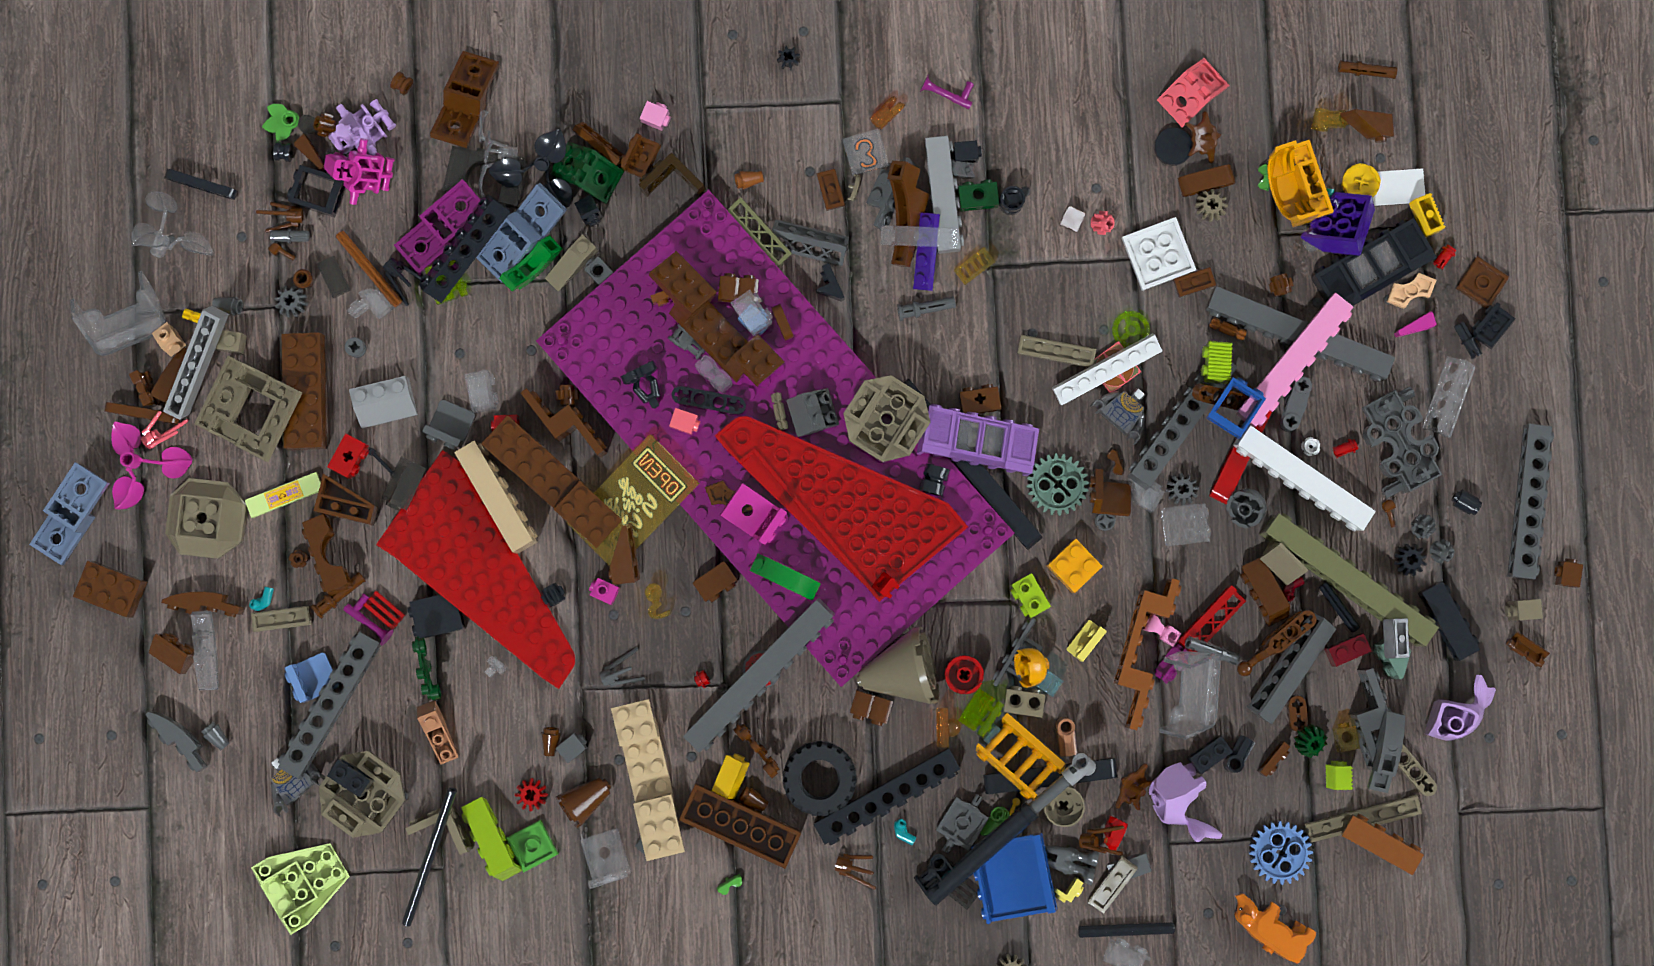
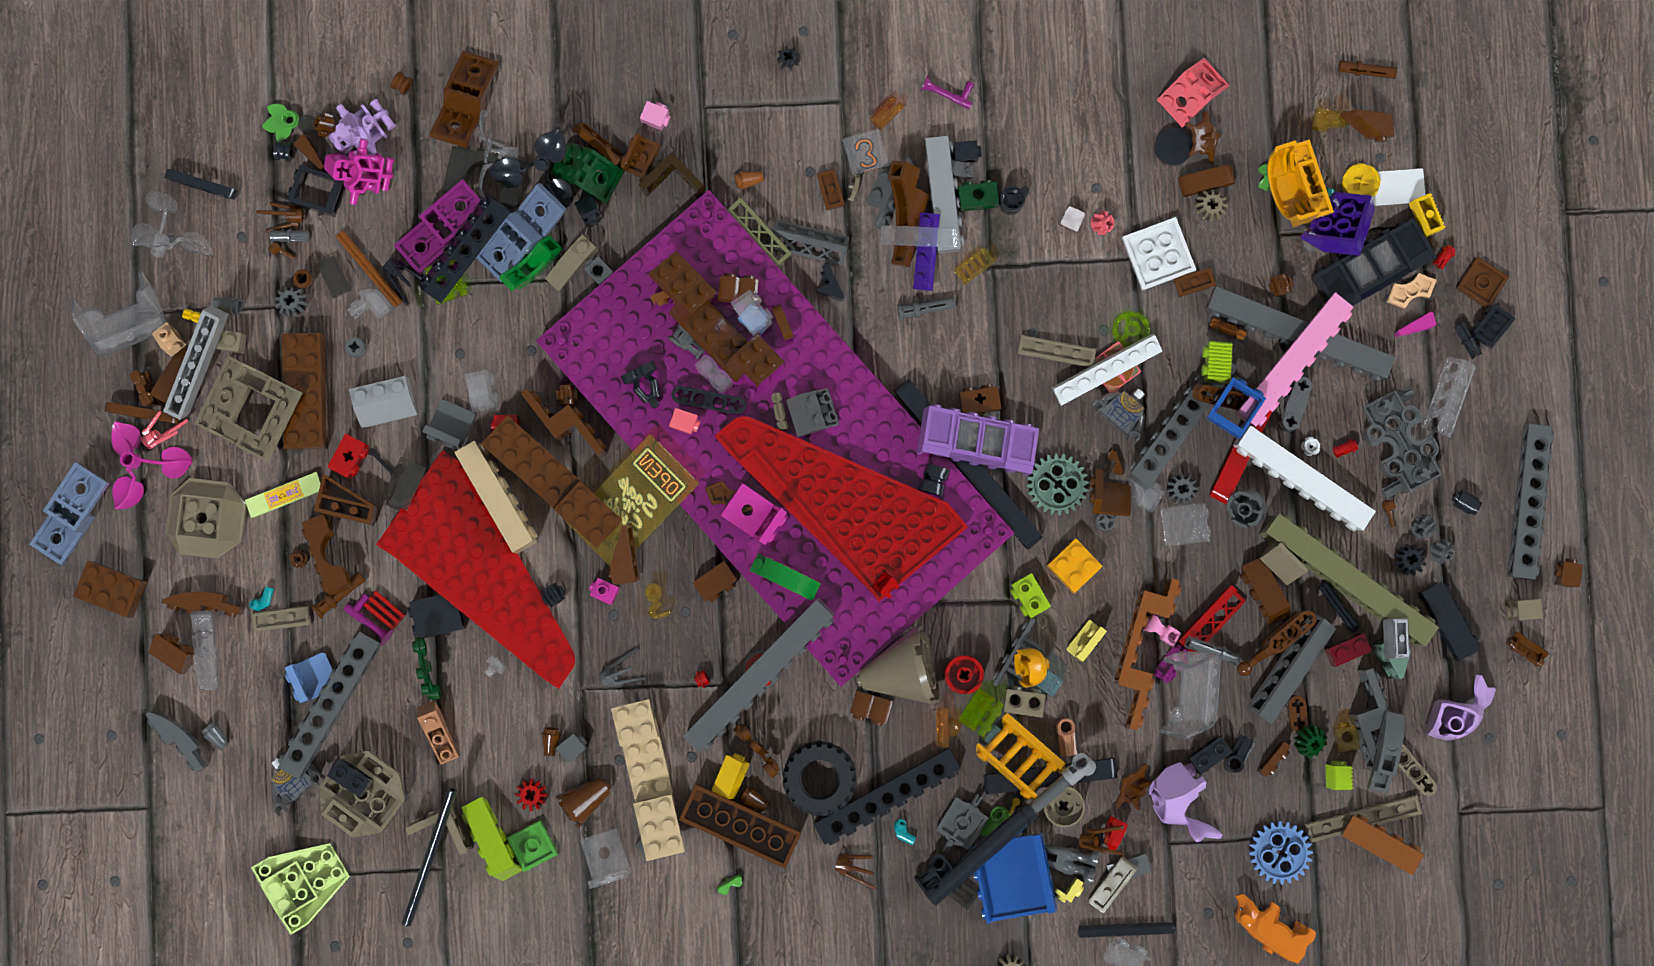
(889, 397): dark tan piece -> none
(1288, 590): dark red arm -> none

